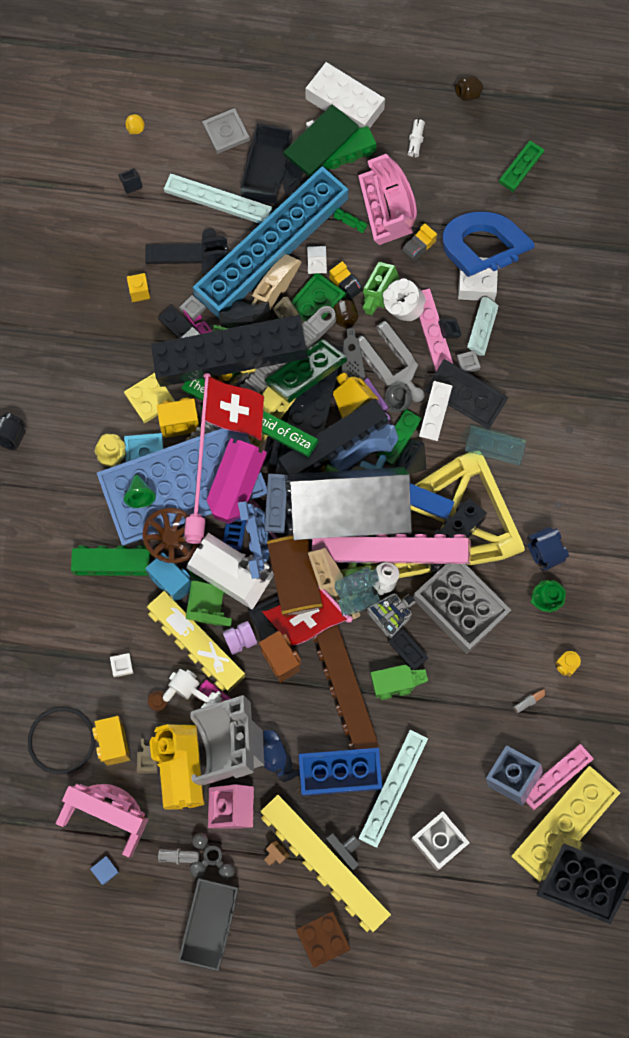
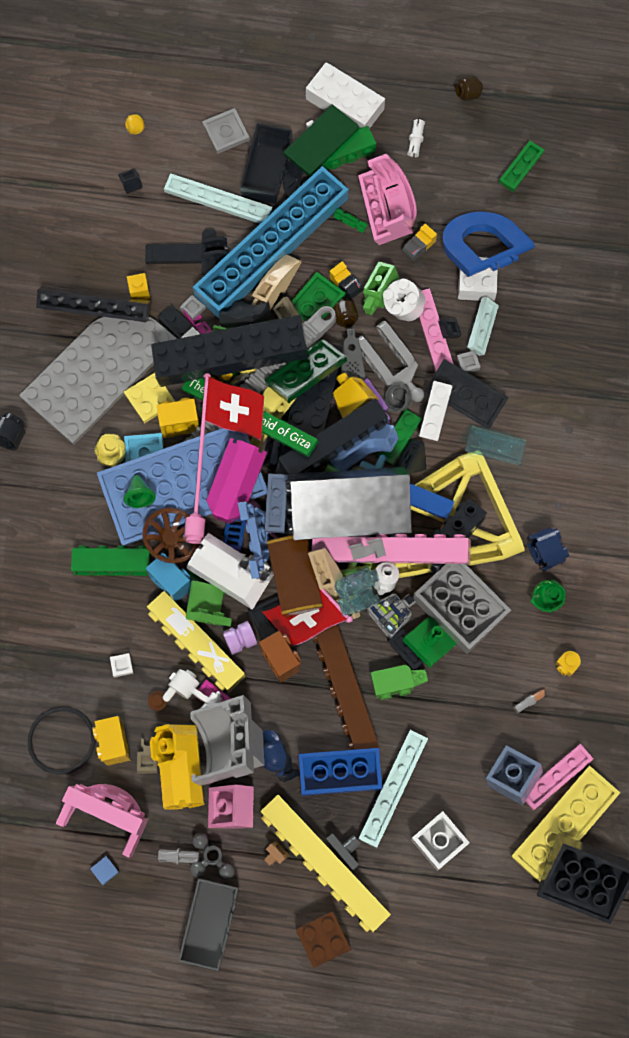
(93, 304): none -> black brick
(93, 373): none -> light grey plate
(317, 259): white brick -> none
(364, 551): none -> light grey piece
(429, 642): none -> green tile

